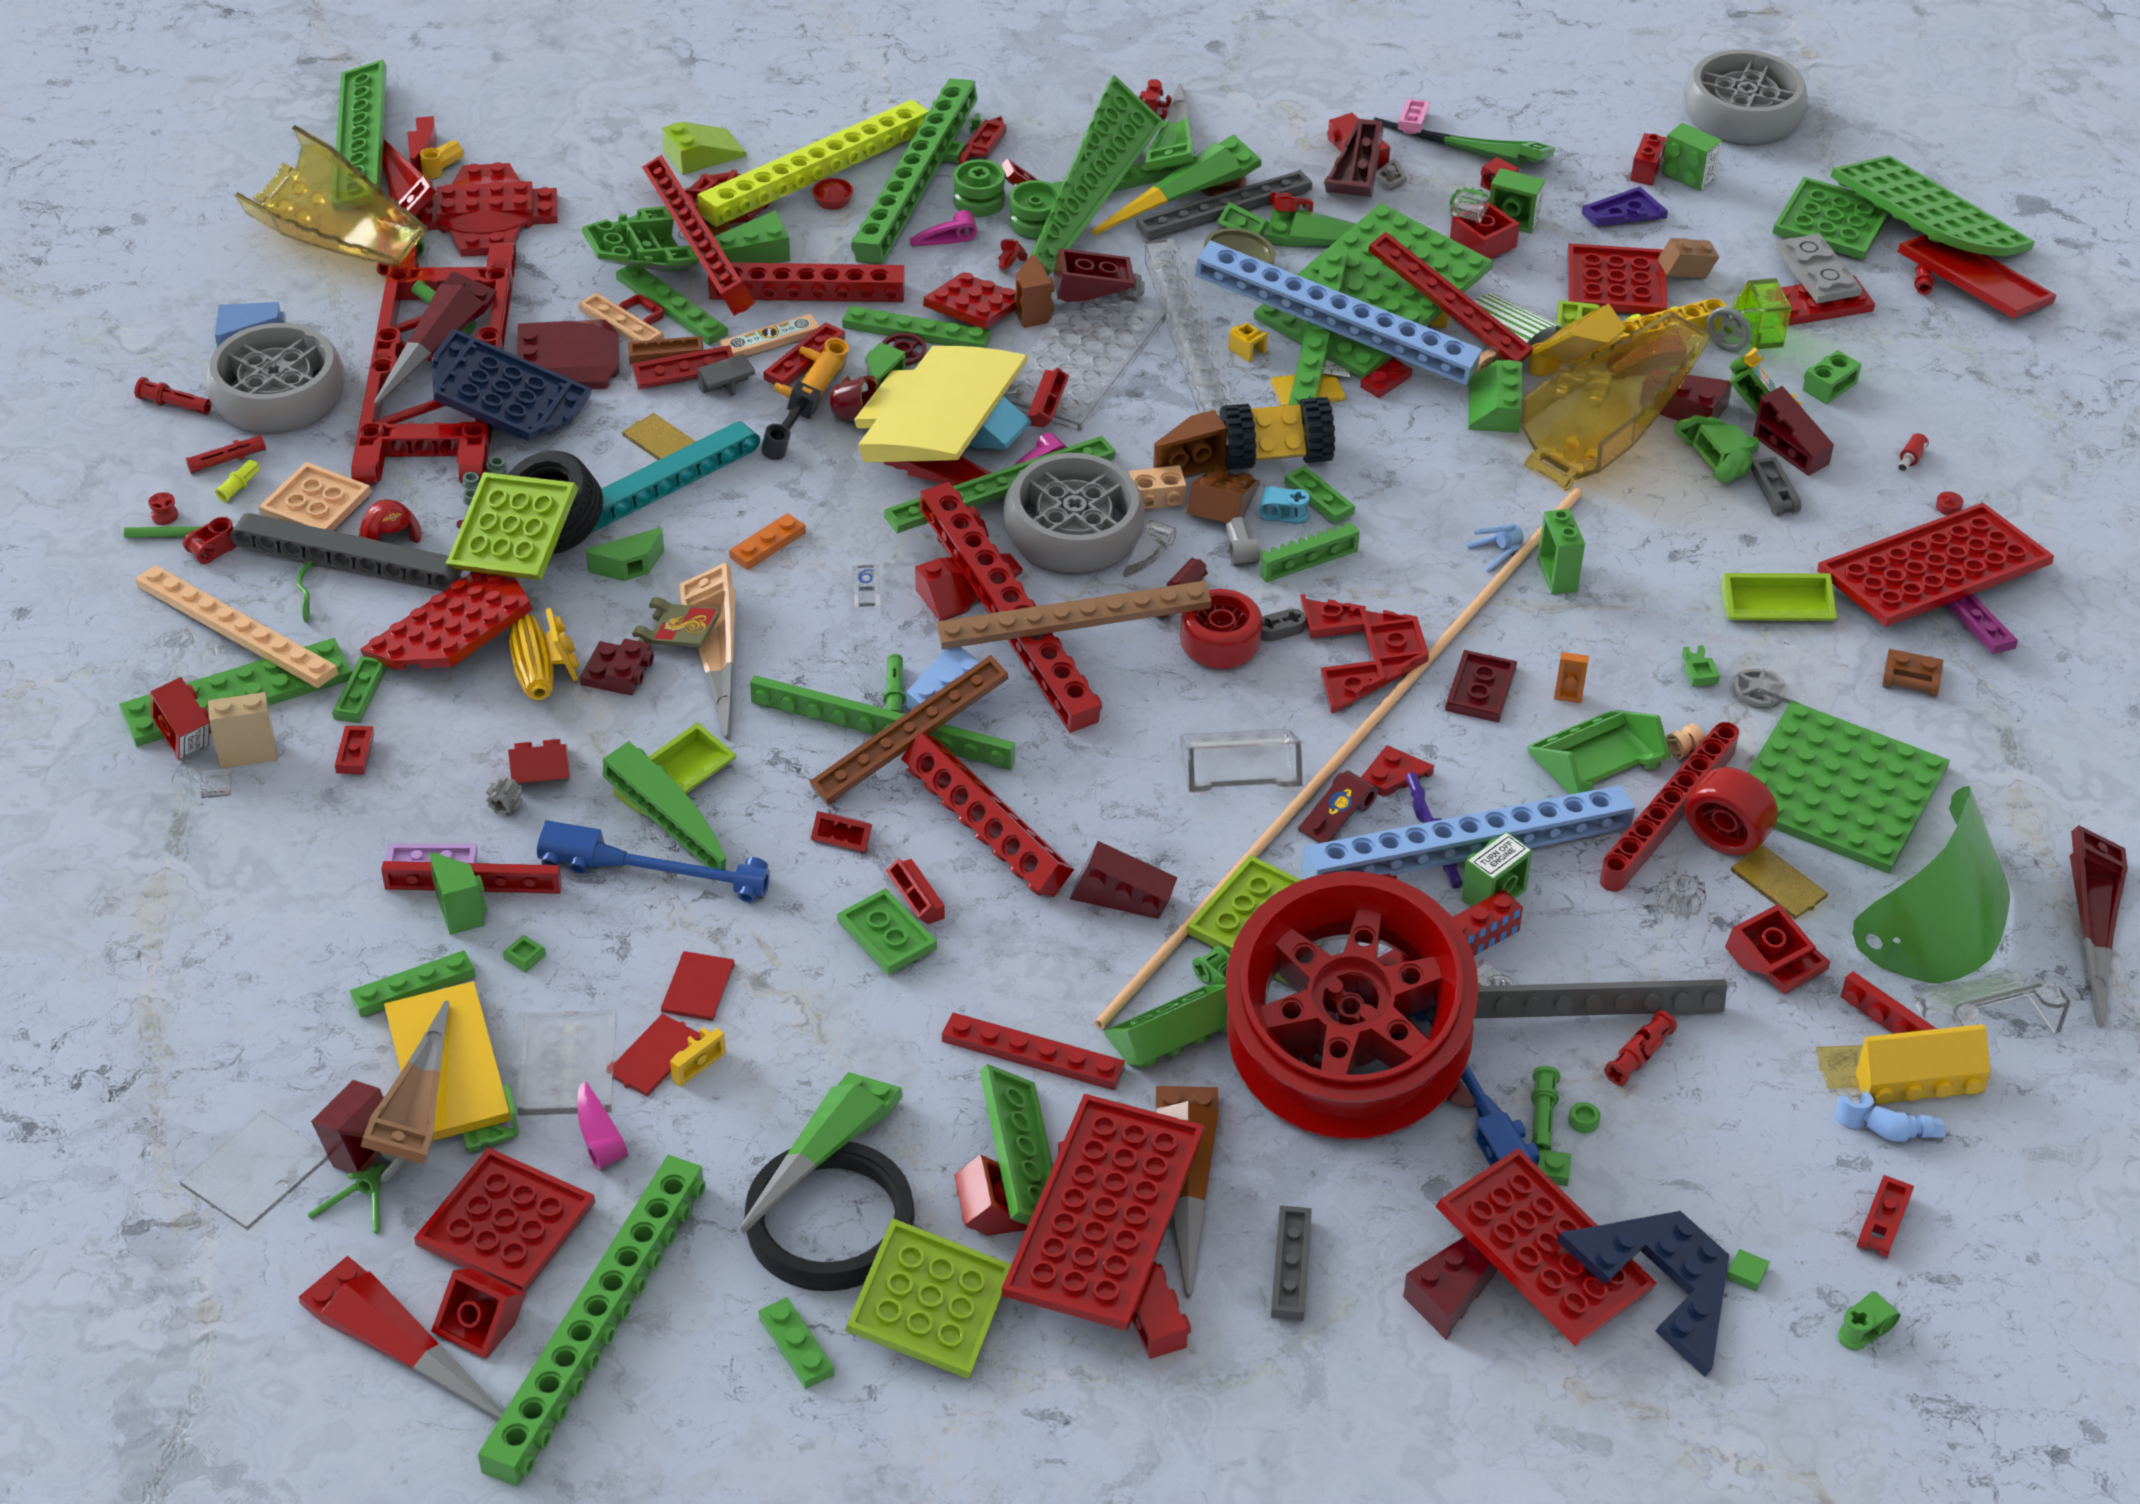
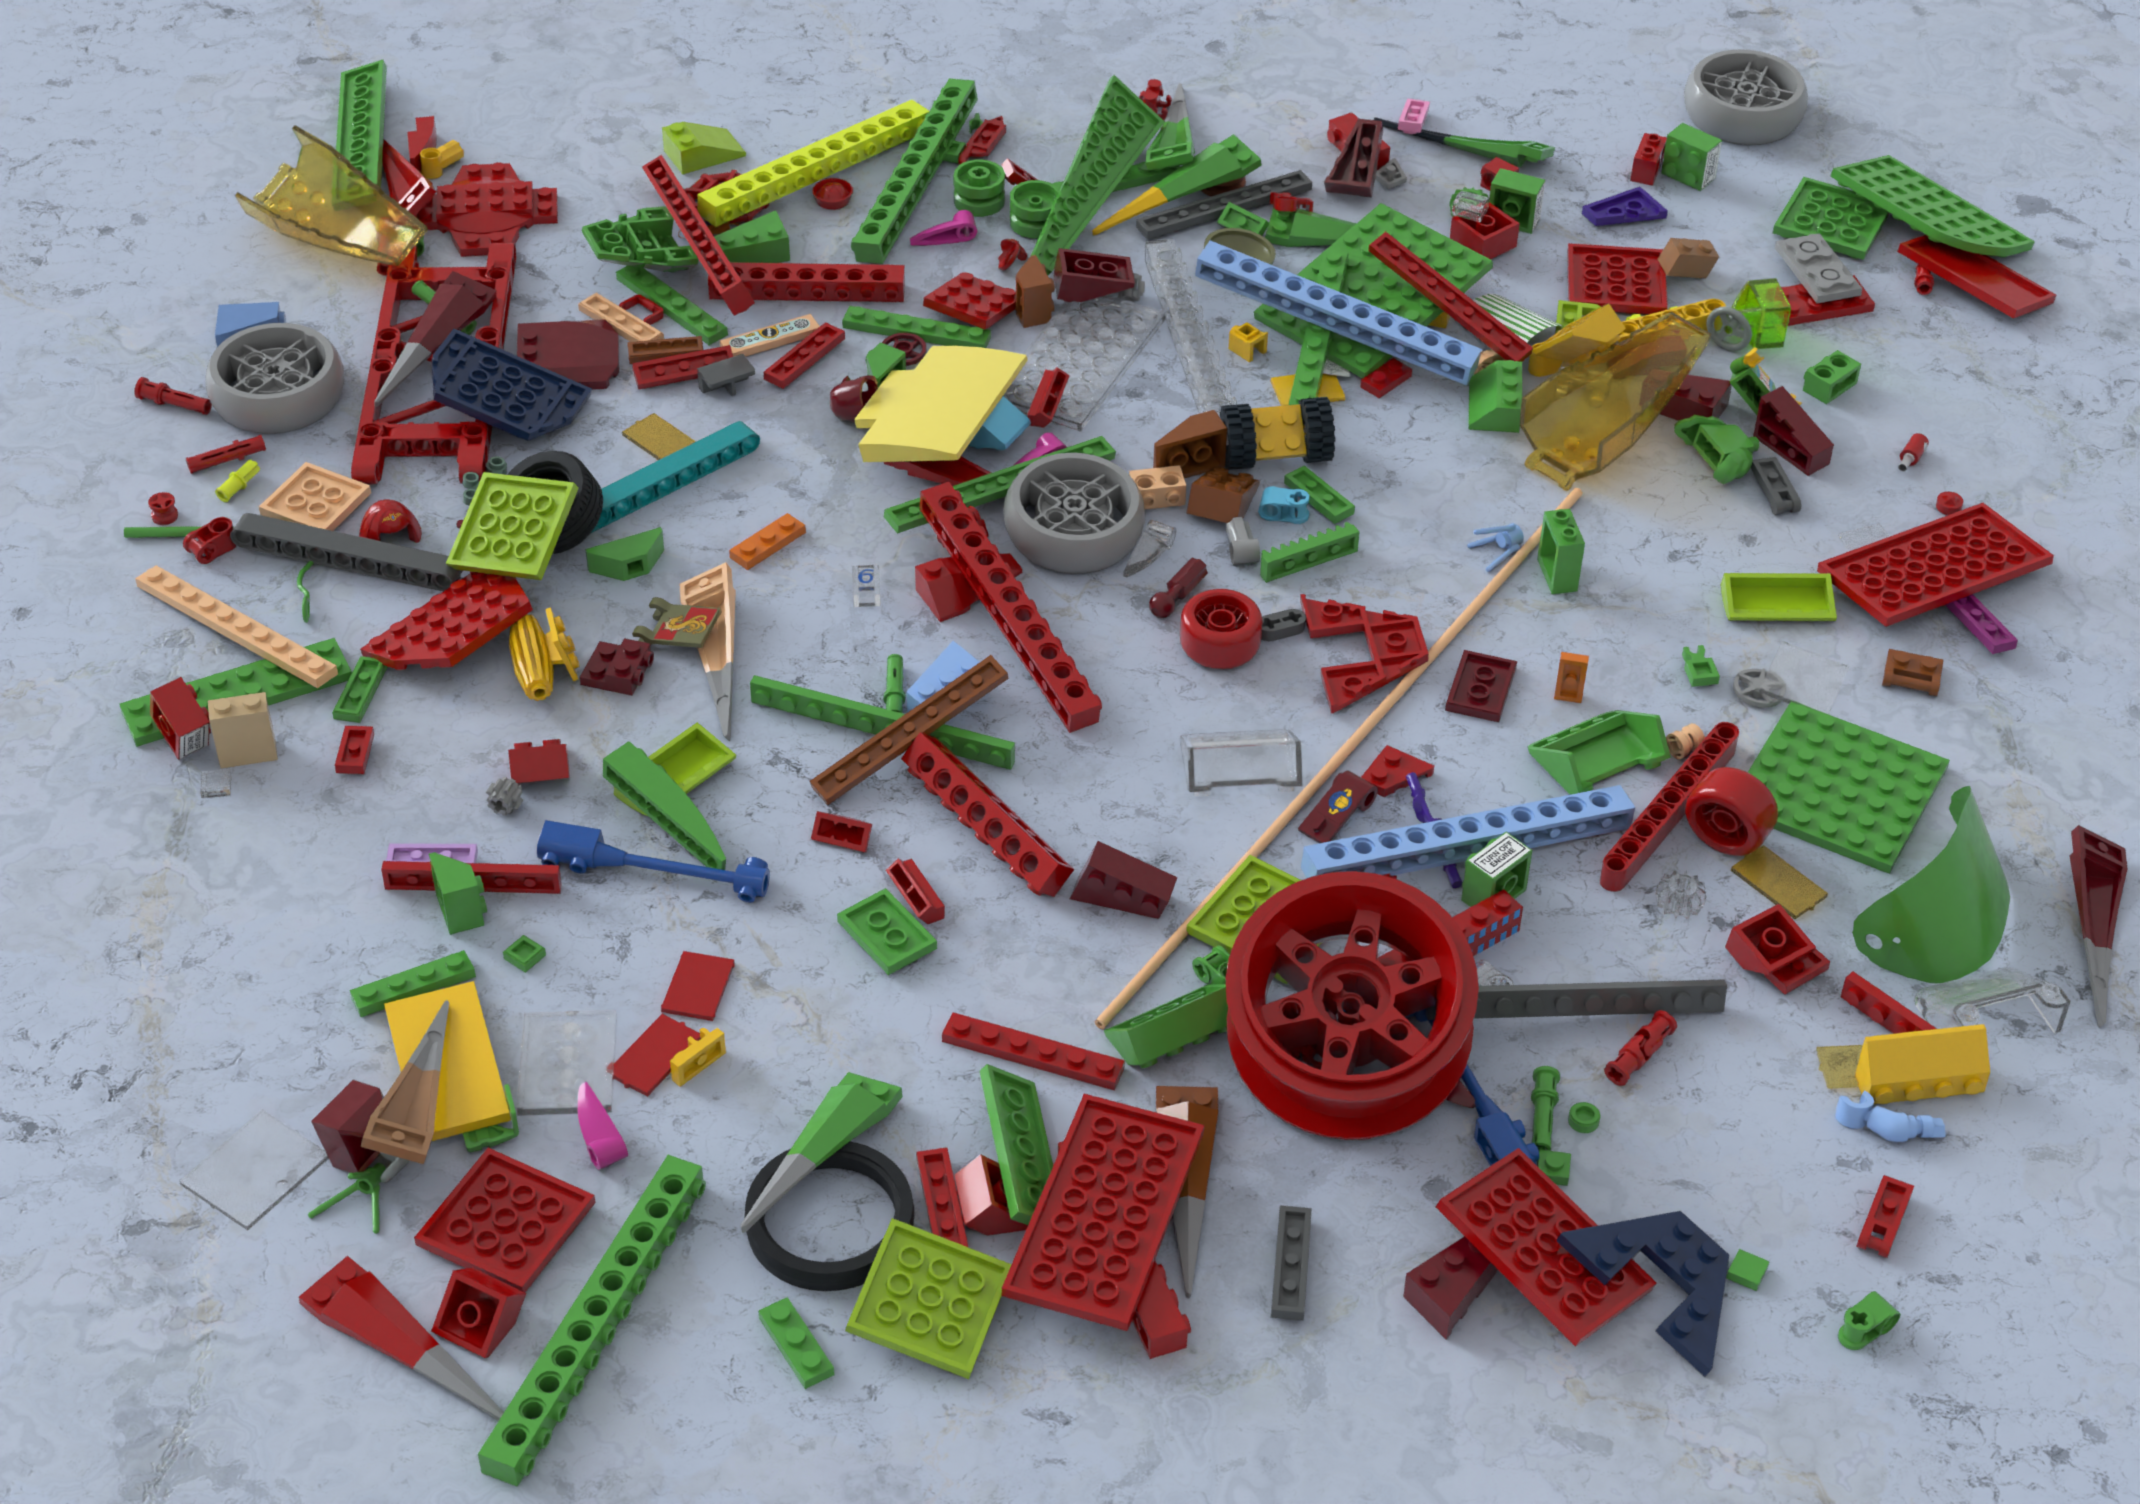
(805, 394): piece -> none
(941, 1195): none -> red plate
(1073, 615): medium nougat plate -> none

